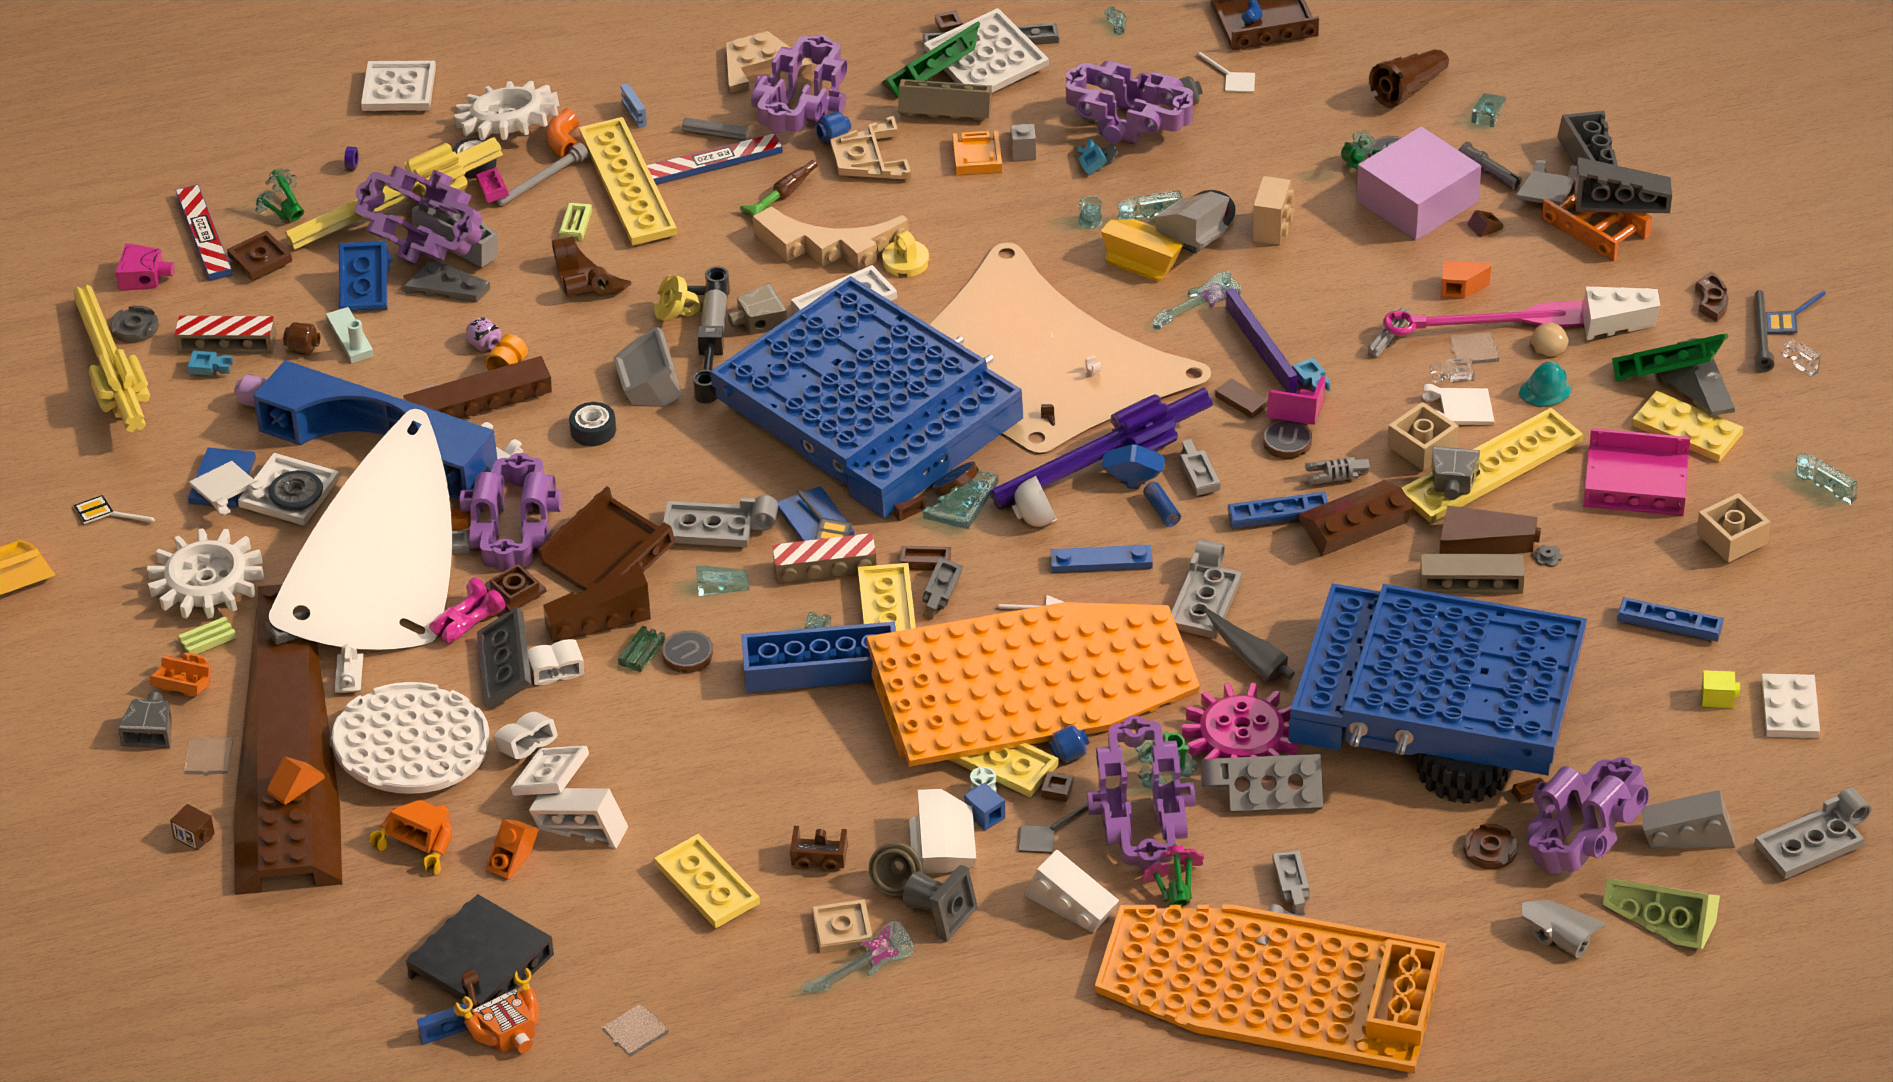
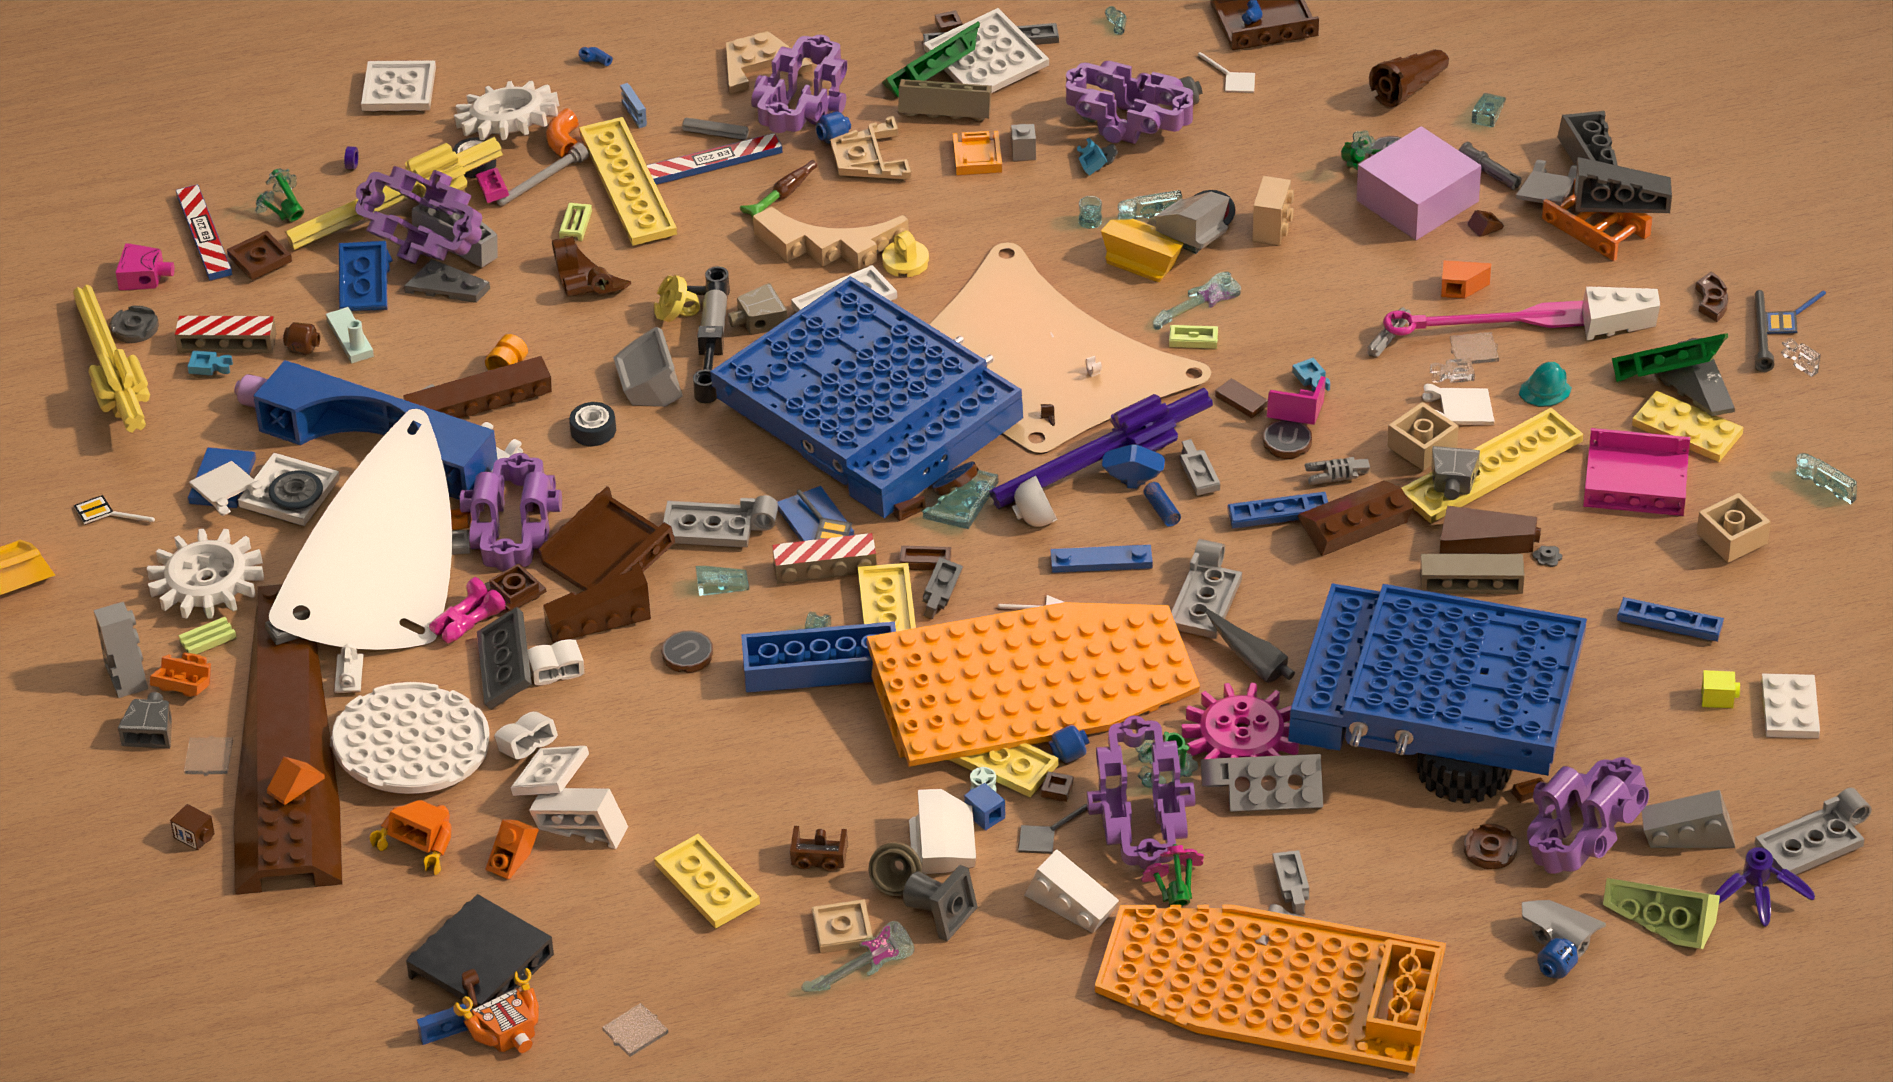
(120, 648): none -> light grey wedge
(483, 334): lavender head -> none
(594, 54): none -> blue arm
(637, 648): clear green tile -> none
(1193, 336): none -> yellowish green tile
(1261, 341): dark purple tile -> none
(1549, 339): tan hair -> none
(1557, 958): none -> blue head
(1756, 872): none -> dark purple plant

